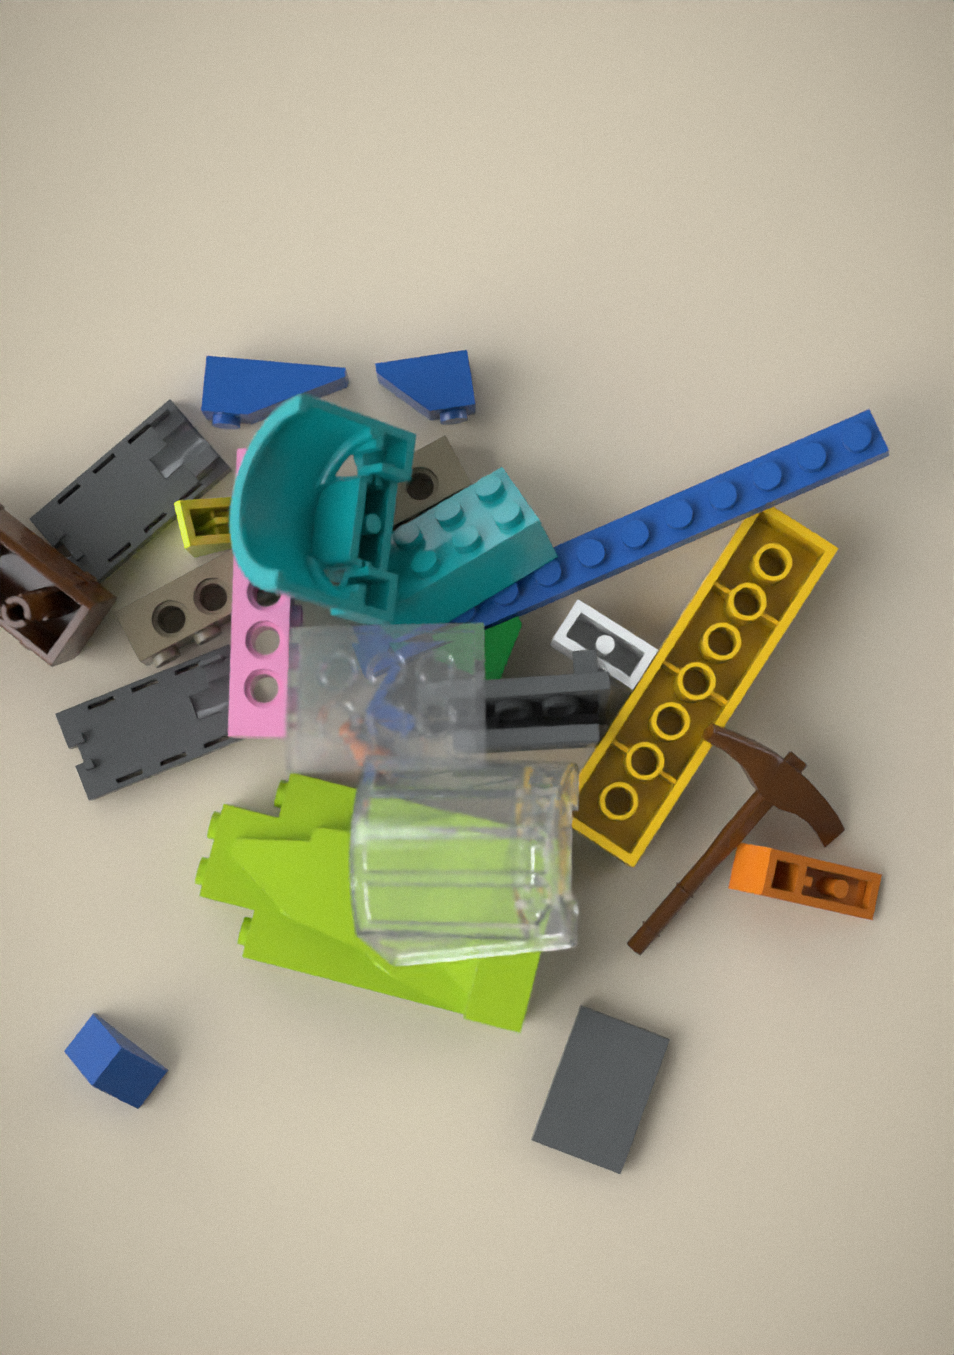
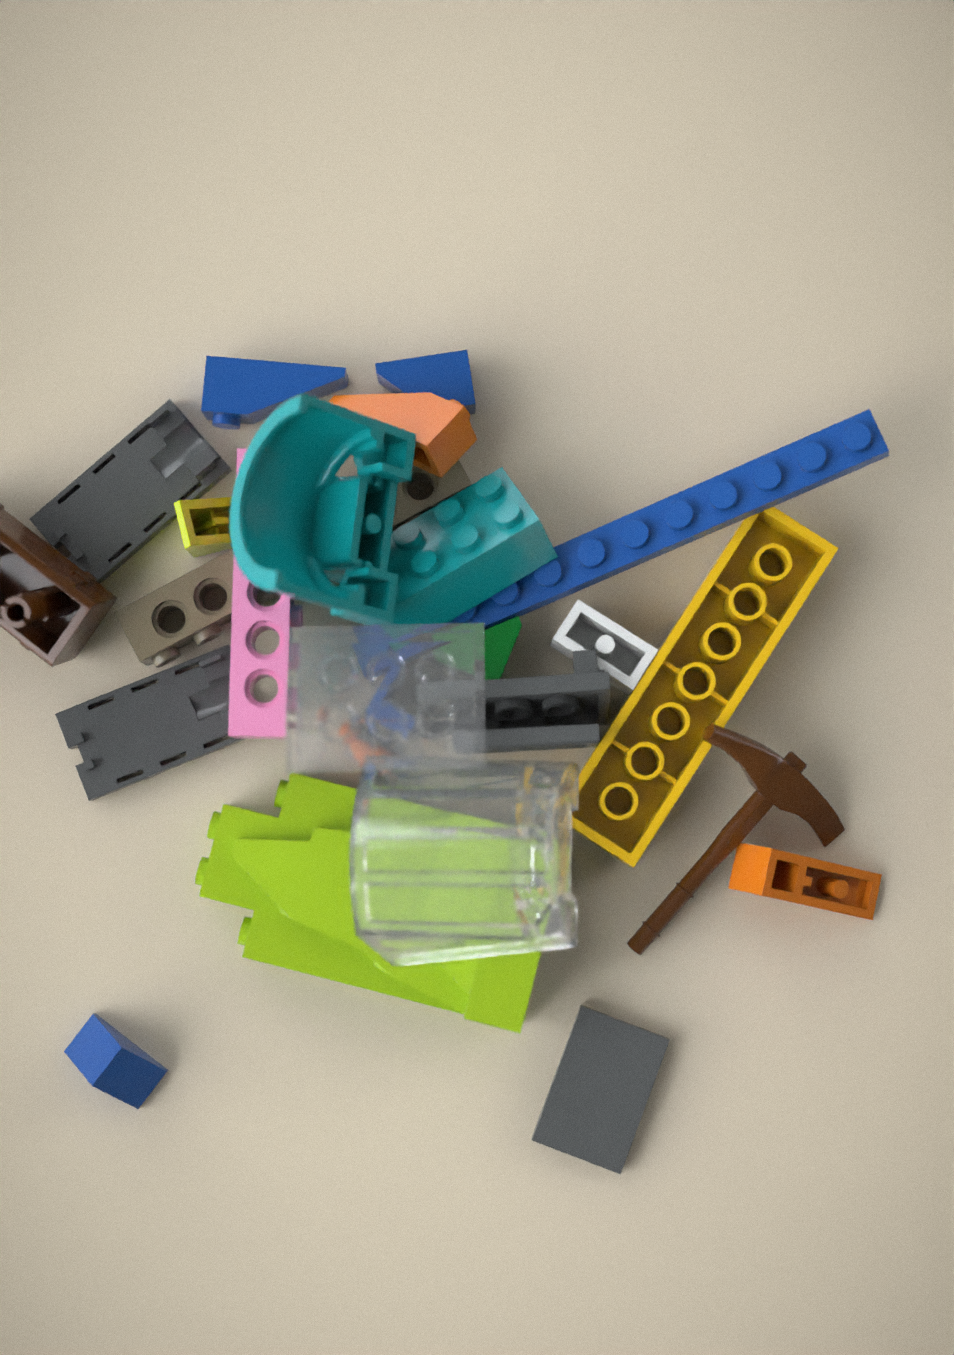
(439, 424): none -> orange slope

